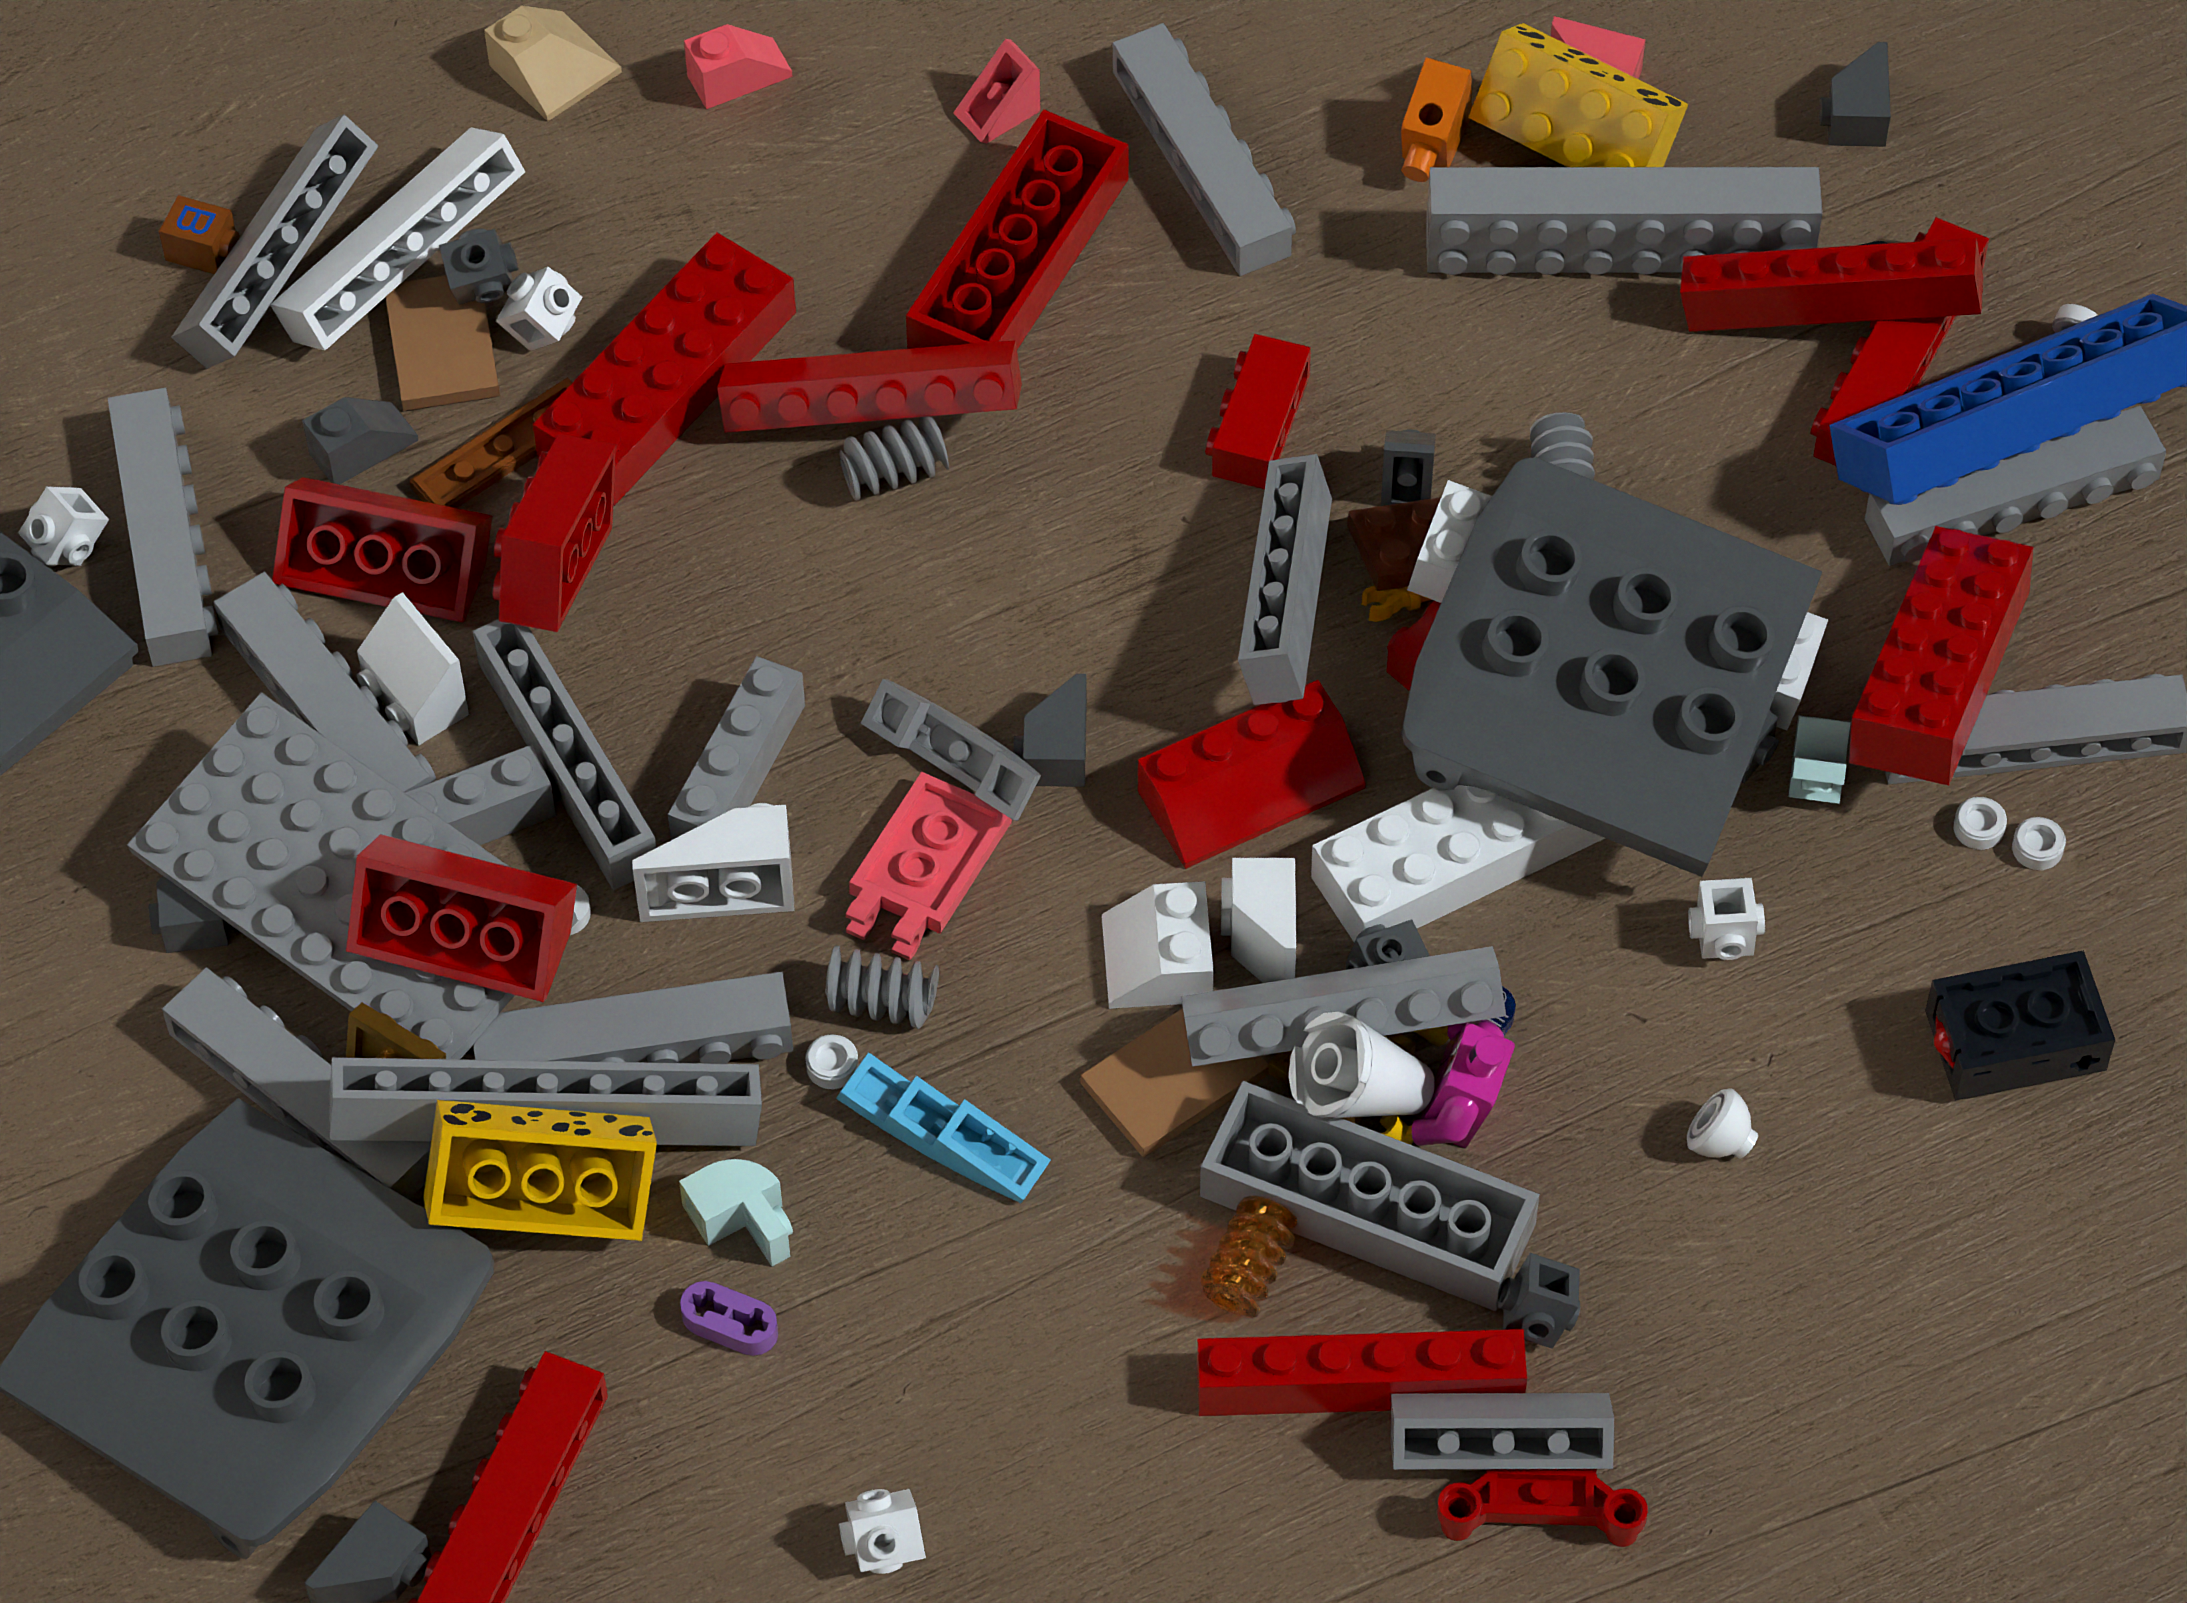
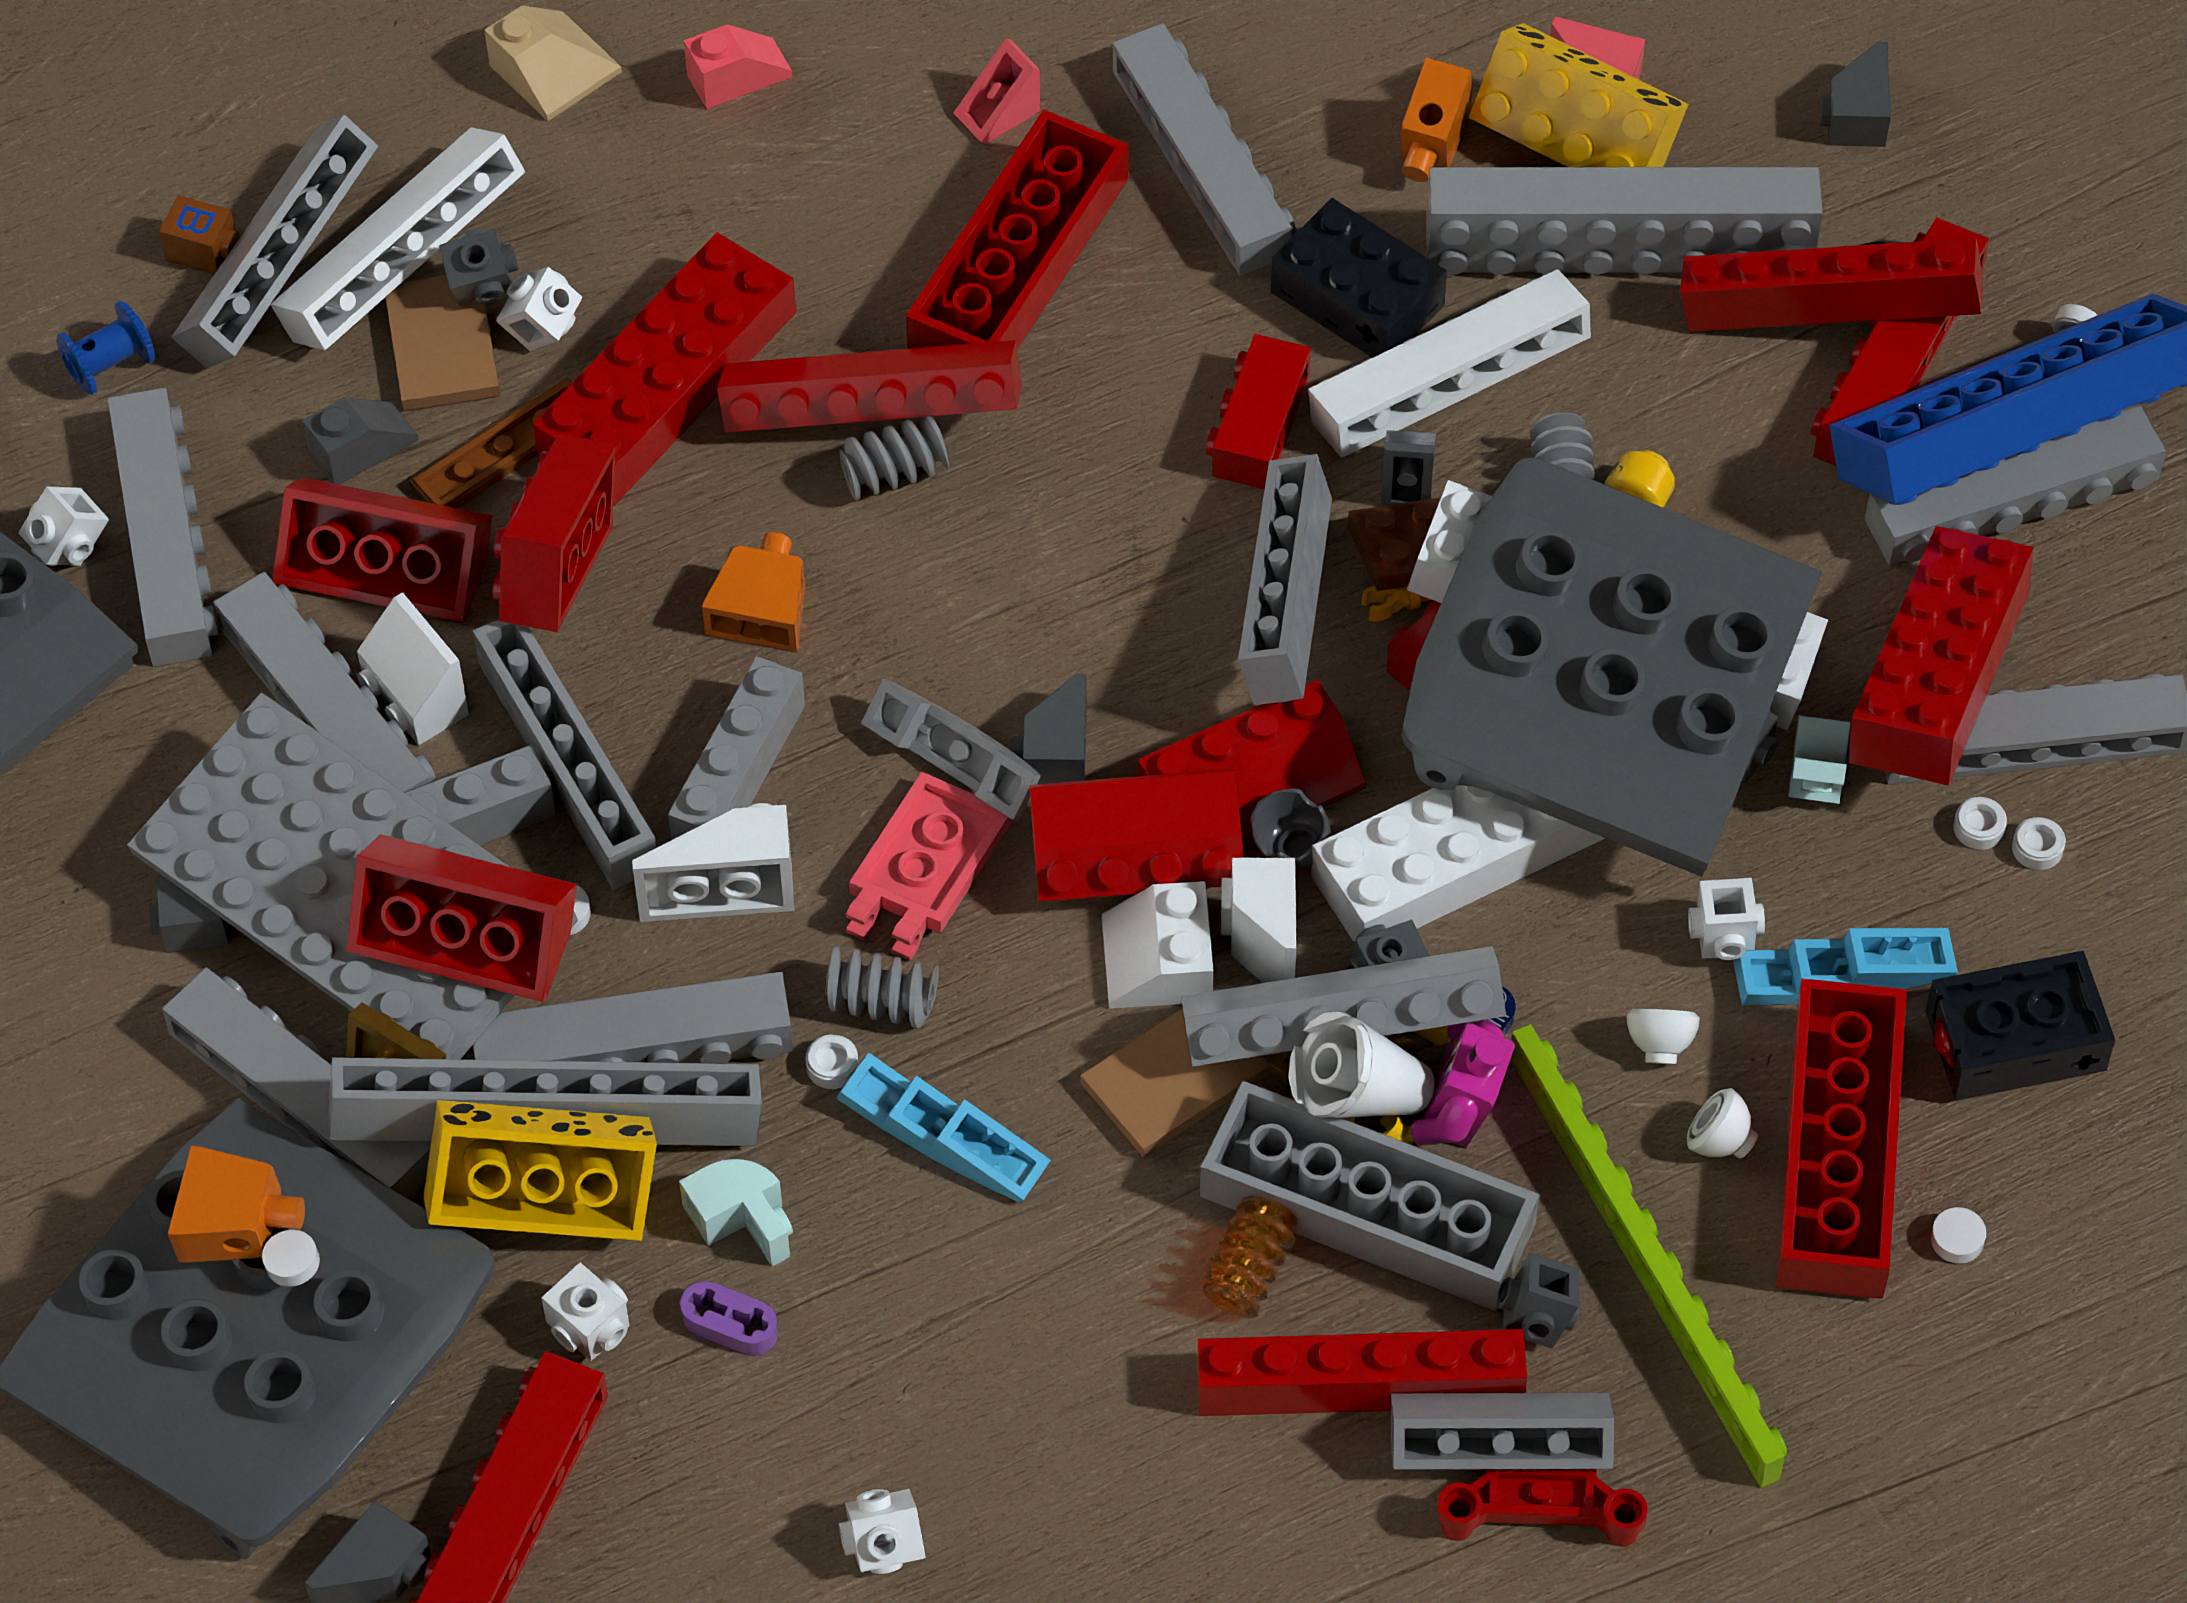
(105, 347): none -> blue hose
(229, 1208): none -> orange torso
(290, 1257): none -> white tile
(586, 1312): none -> white brick
(758, 596): none -> orange torso
(1134, 833): none -> red slope
(1288, 826): none -> dark grey hair
(1358, 280): none -> black piece
(1449, 363): none -> white brick
(1643, 476): none -> yellow head
(1656, 1269): none -> lime plate
(1662, 1032): none -> white brick
(1842, 1139): none -> red brick
(1864, 957): none -> medium azure slope
(1958, 1235): none -> white tile

